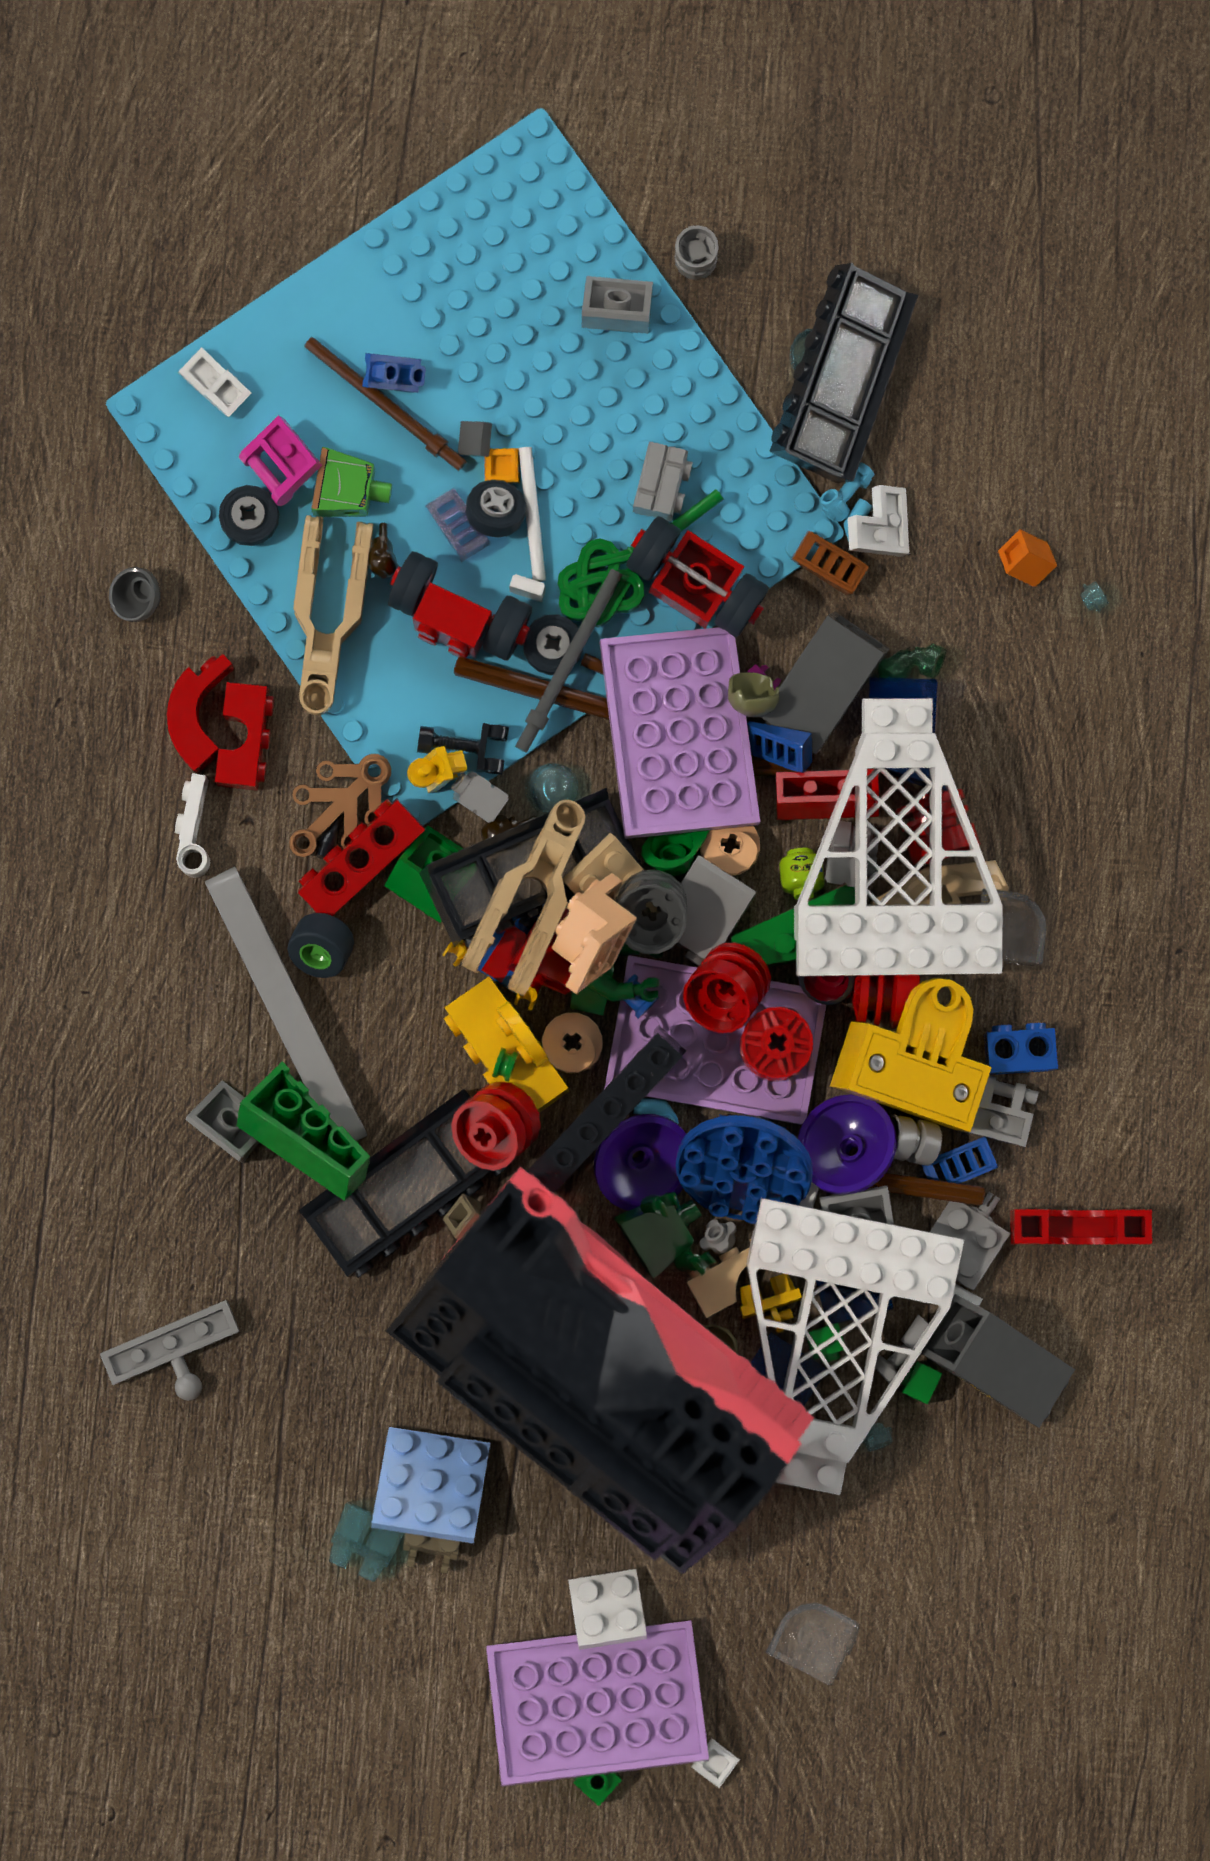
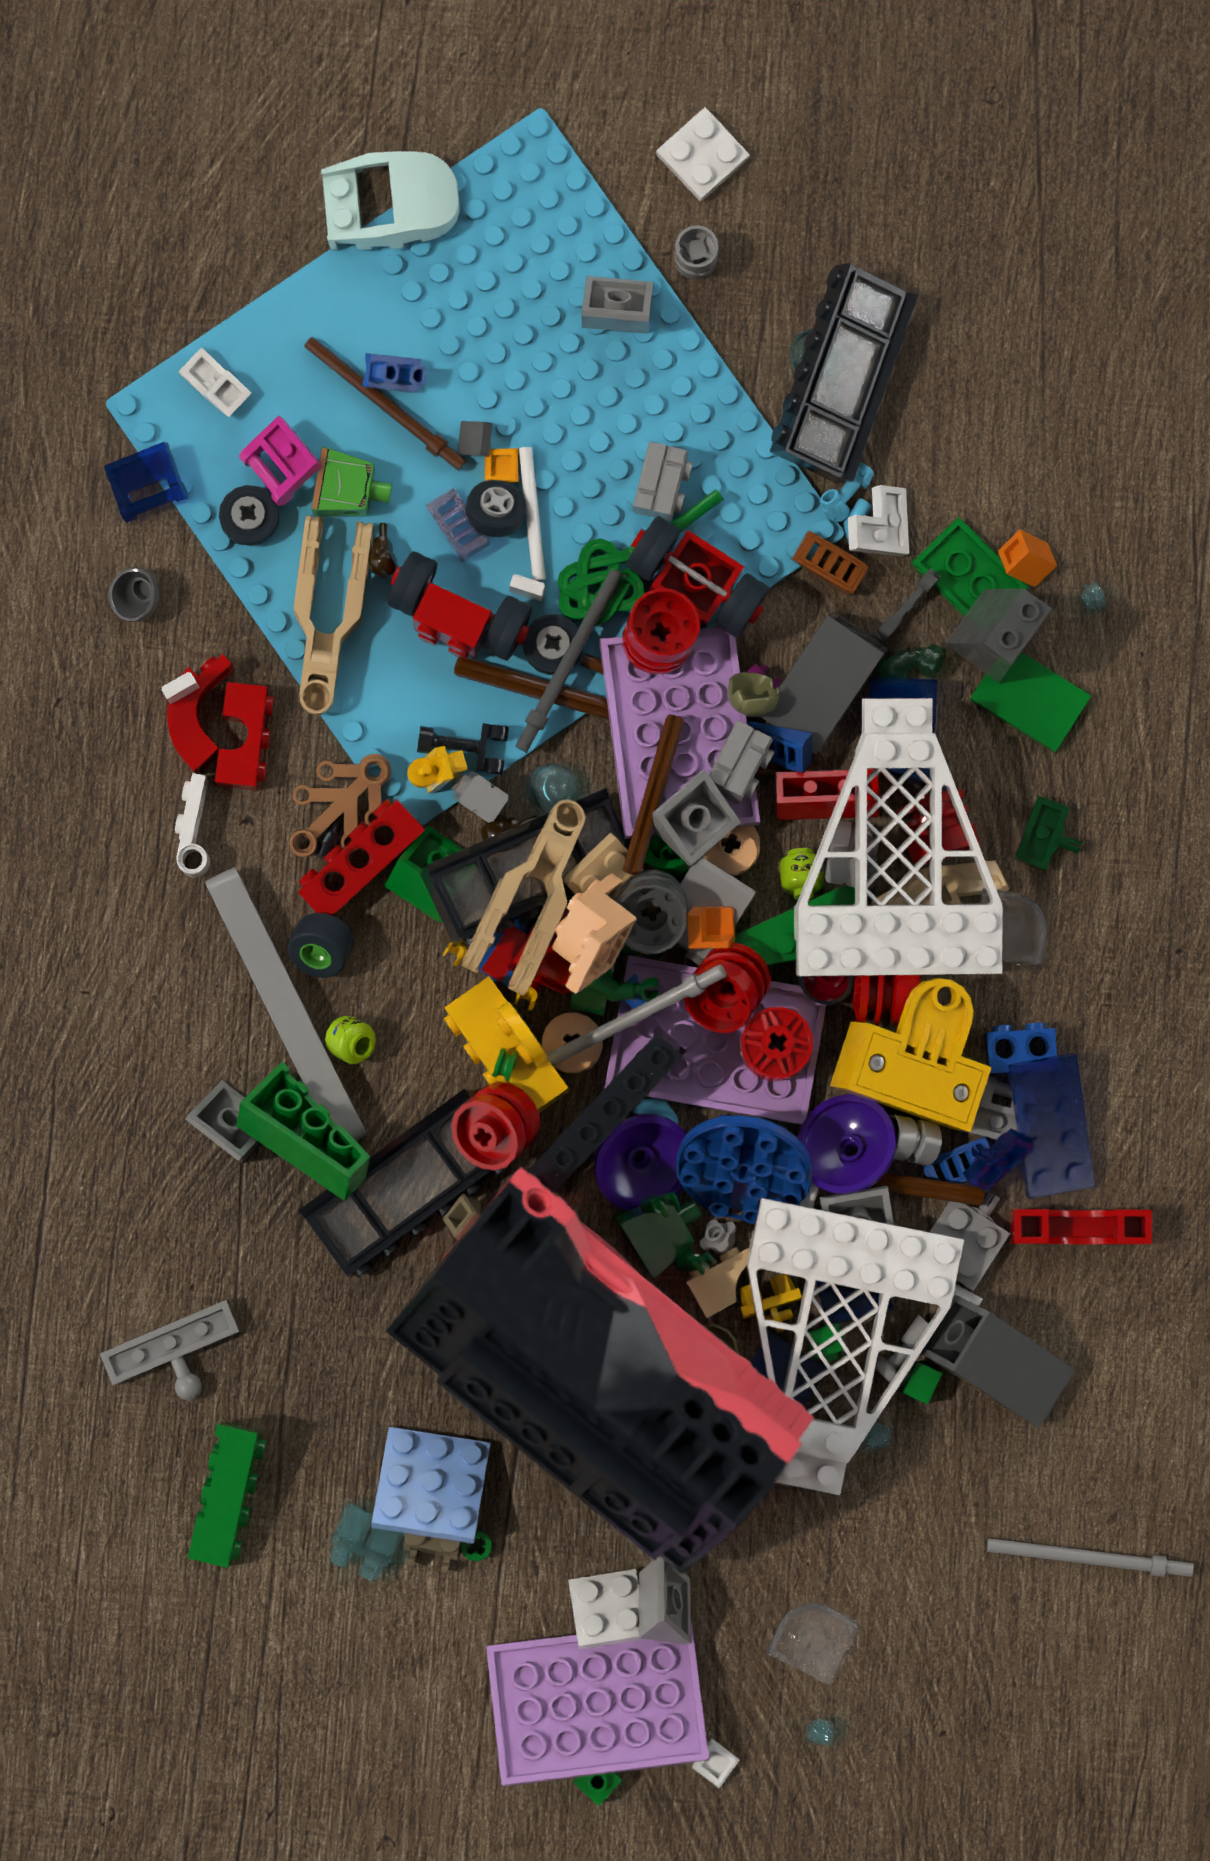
(141, 471): none -> clear blue plate
(180, 687): none -> white tile
(226, 1495): none -> green wedge
(350, 1039): none -> lime head
(422, 200): none -> light aqua slope
(476, 1555): none -> green bush
(653, 794): none -> reddish brown axle
(664, 1604): none -> light grey slope
(673, 619): none -> red wheel
(690, 987): none -> light grey bar
(694, 818): none -> light grey slope
(702, 154): none -> white plate
(711, 927): none -> orange panel
(739, 762): none -> light grey brick
(820, 1732): none -> clear light blue plate
(890, 625): none -> dark grey piece
(964, 565): none -> green tile
(998, 629): none -> dark grey slope
(999, 1159): none -> clear blue plate
(1033, 701): none -> green tile
(1045, 834): none -> dark green plate
(1053, 1115): none -> clear blue plate
(1156, 1565): none -> light grey bar

